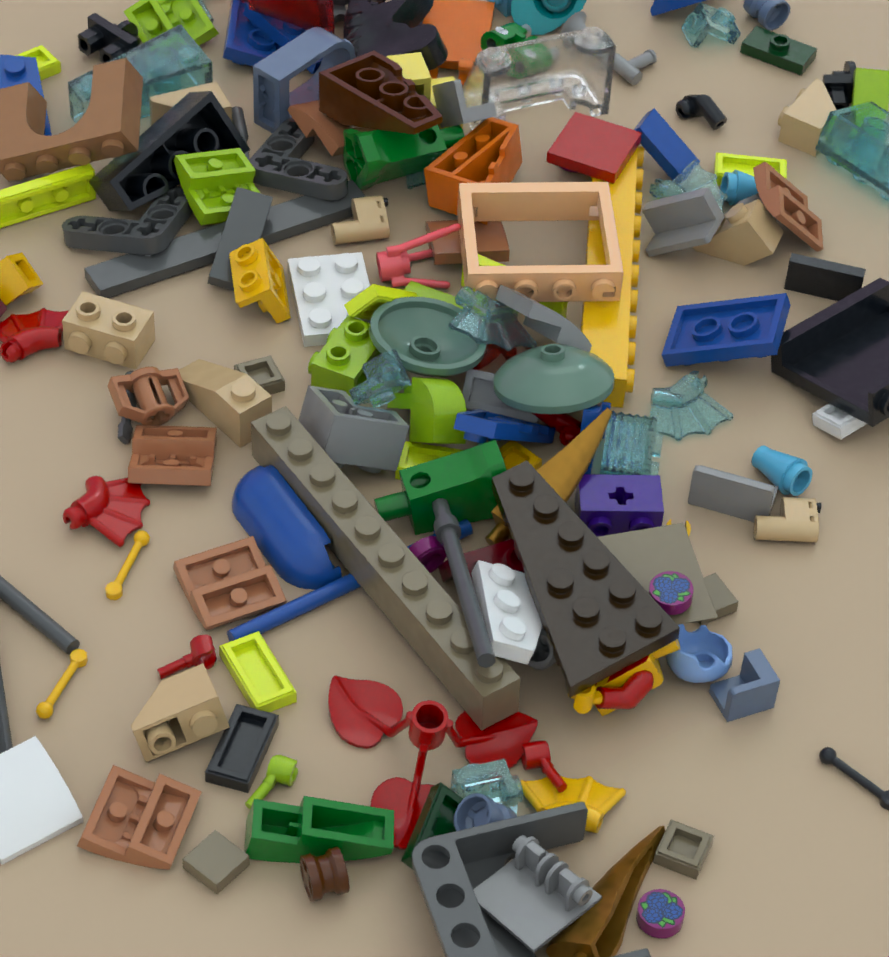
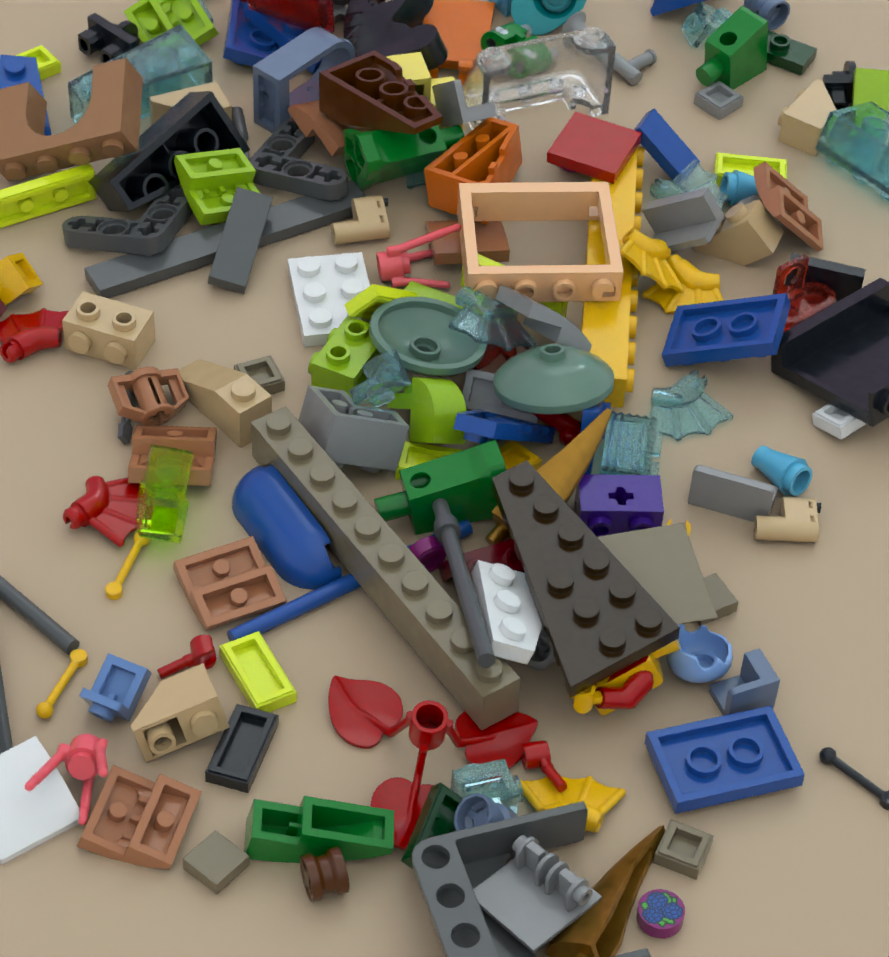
(83, 760): none -> coral plant
(116, 689): none -> medium blue bracket
(162, 494): none -> clear neon green brick
(259, 278): yellow bracket -> none
(280, 770): lime hand -> none
(650, 258): none -> yellow arm
(672, 592): tile -> none
(698, 287): none -> yellow arm
(701, 106): black arm -> none
(718, 100): none -> light grey tile
(723, 759): none -> blue plate
(735, 50): none -> green torso
(804, 298): none -> clear red bracket

